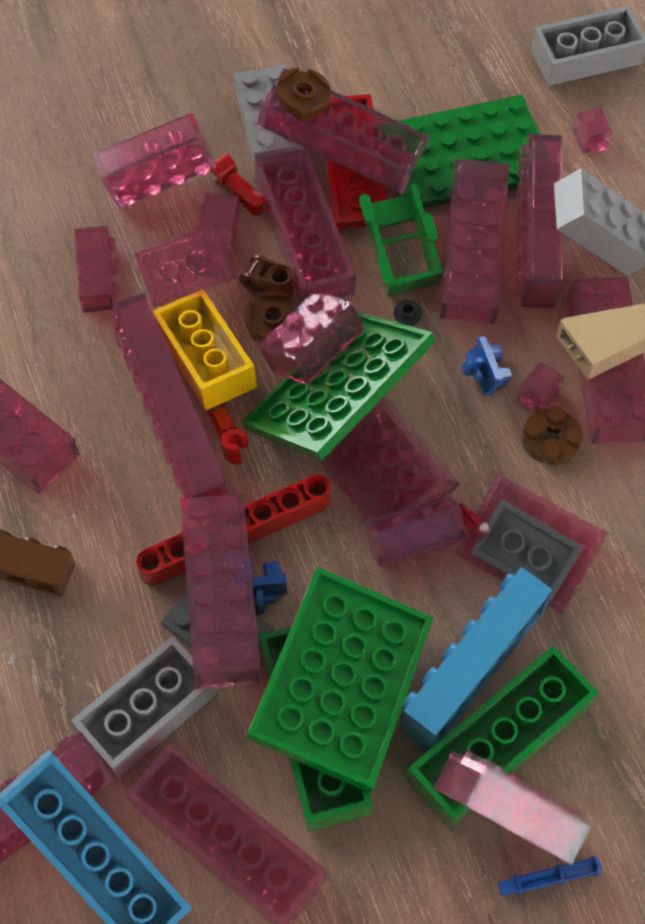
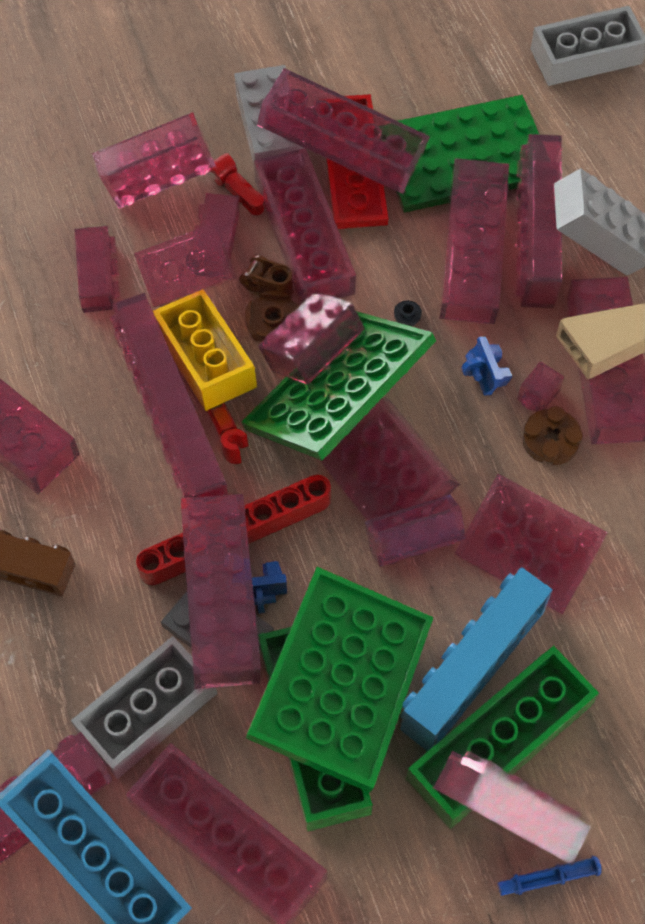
(303, 105): reddish brown plate -> none
(394, 212): green piece -> none
(474, 523): dark red axle -> none
(525, 542): dark grey plate -> none
(592, 130): clear pink brick -> none

